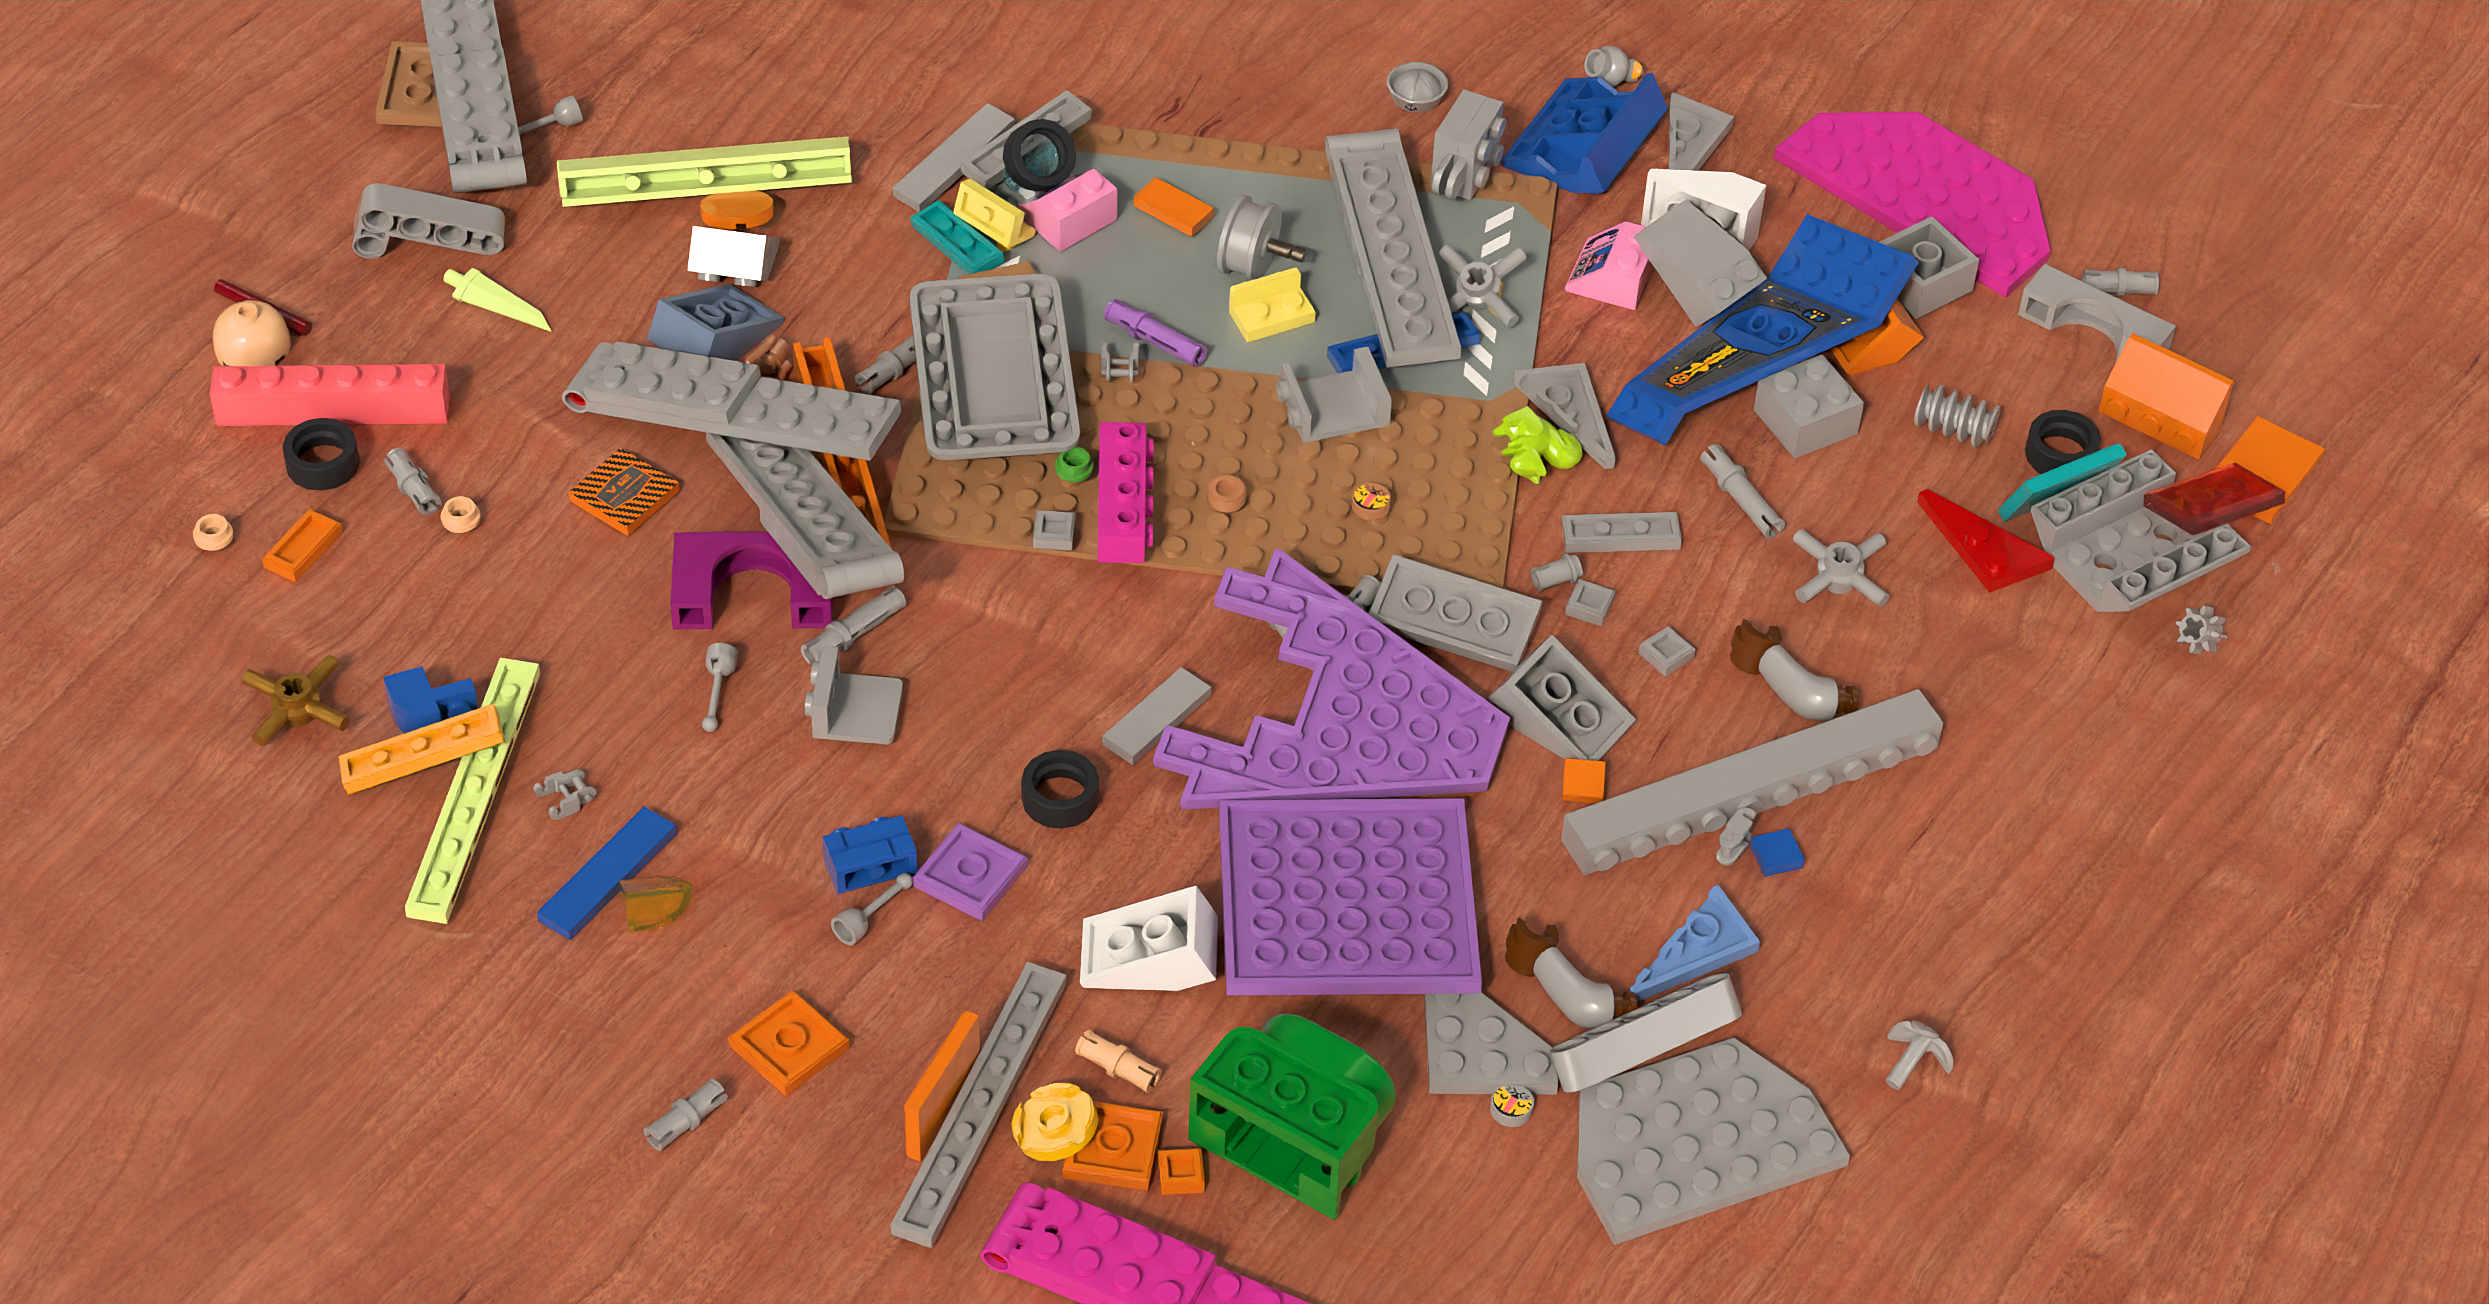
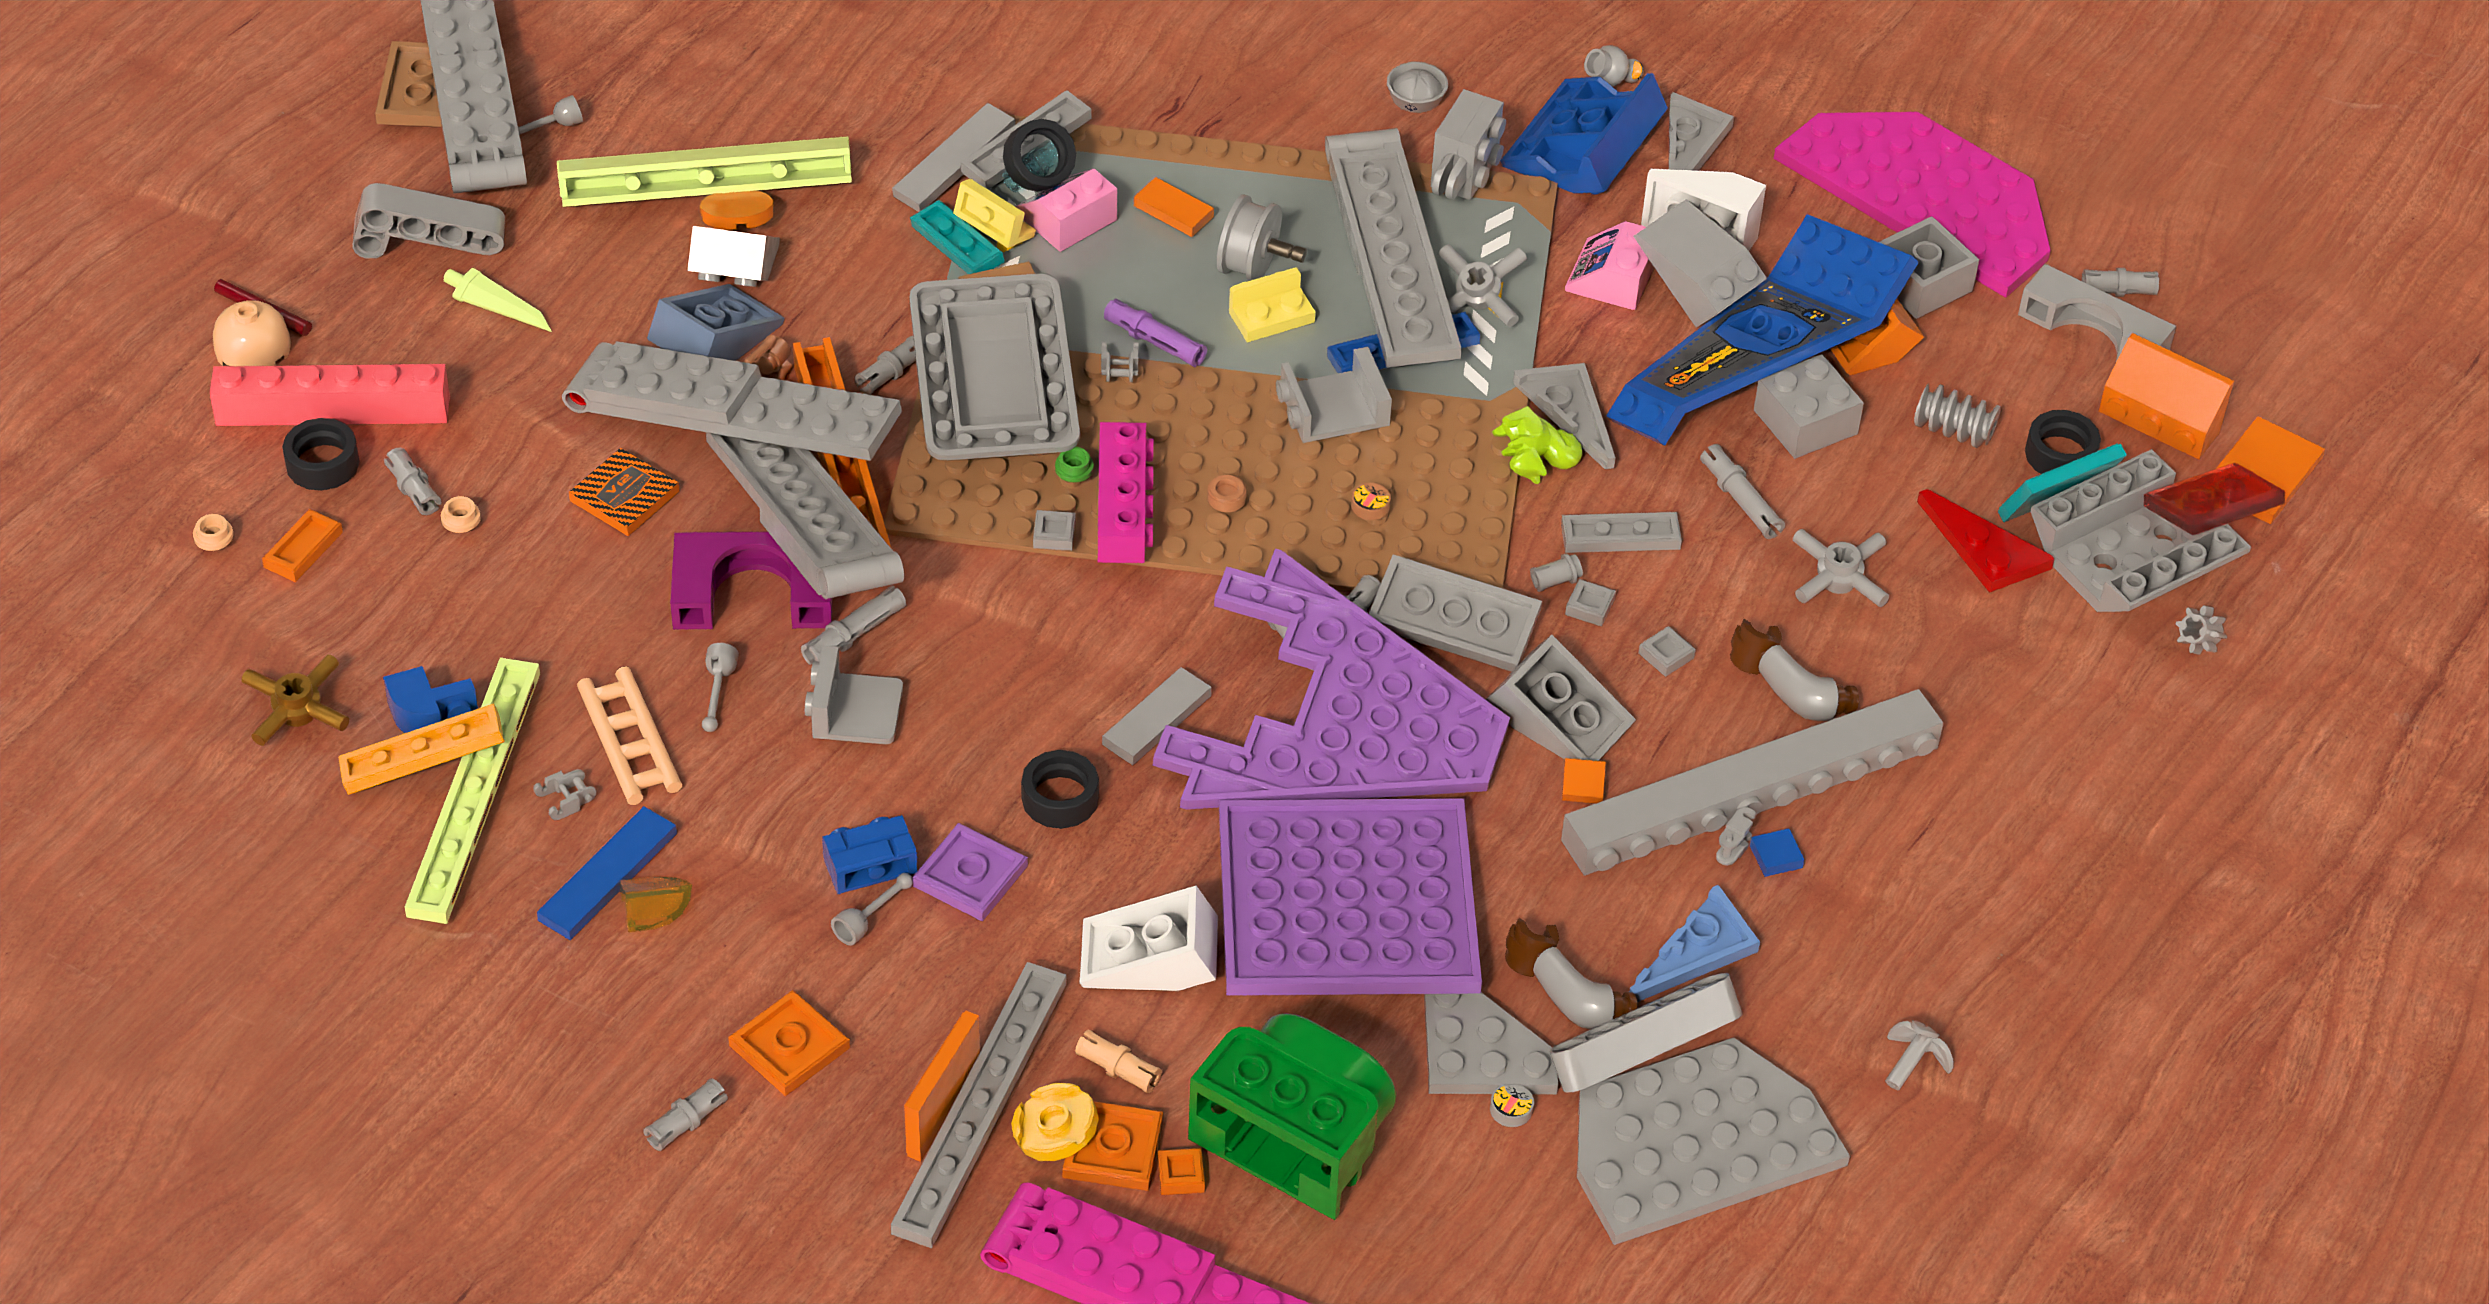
(618, 753): none -> light nougat bar

